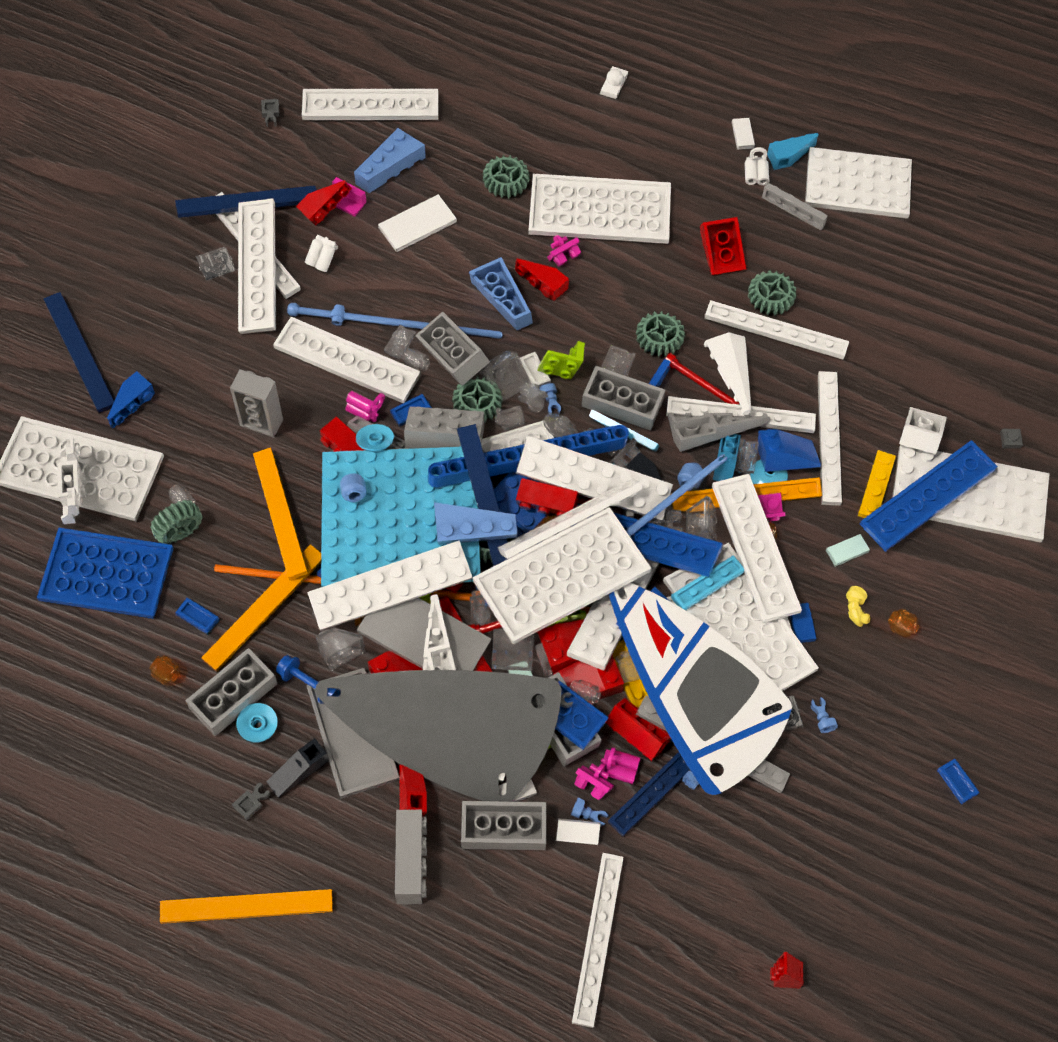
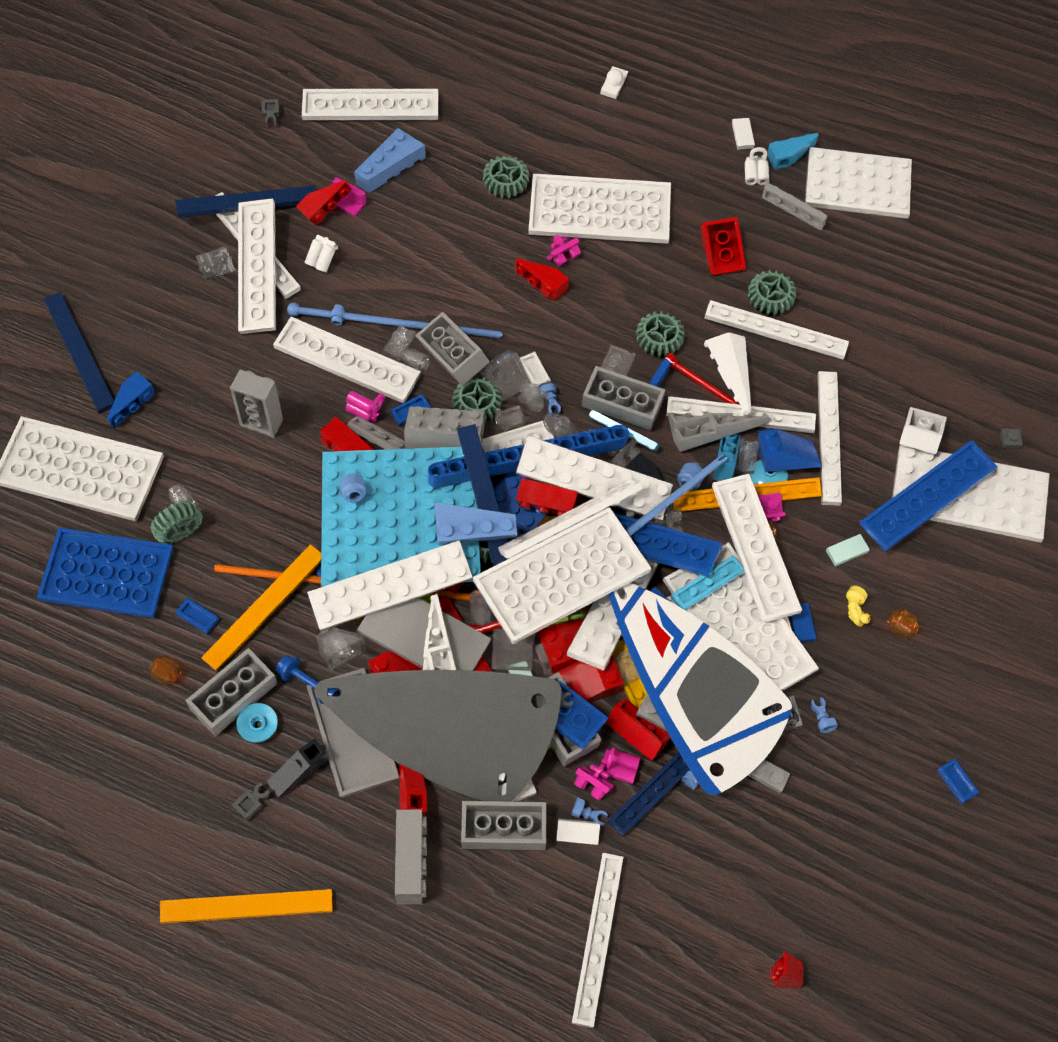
(70, 481): white bracket -> none
(280, 514): light orange tile -> none
(374, 437): medium azure dish -> none
(417, 223): white tile -> none
(501, 291): medium blue wedge -> none
(563, 364): lime bracket -> none
(586, 690): clear brick -> none
(702, 519): clear slope -> none
(876, 483): yellow plate -> none

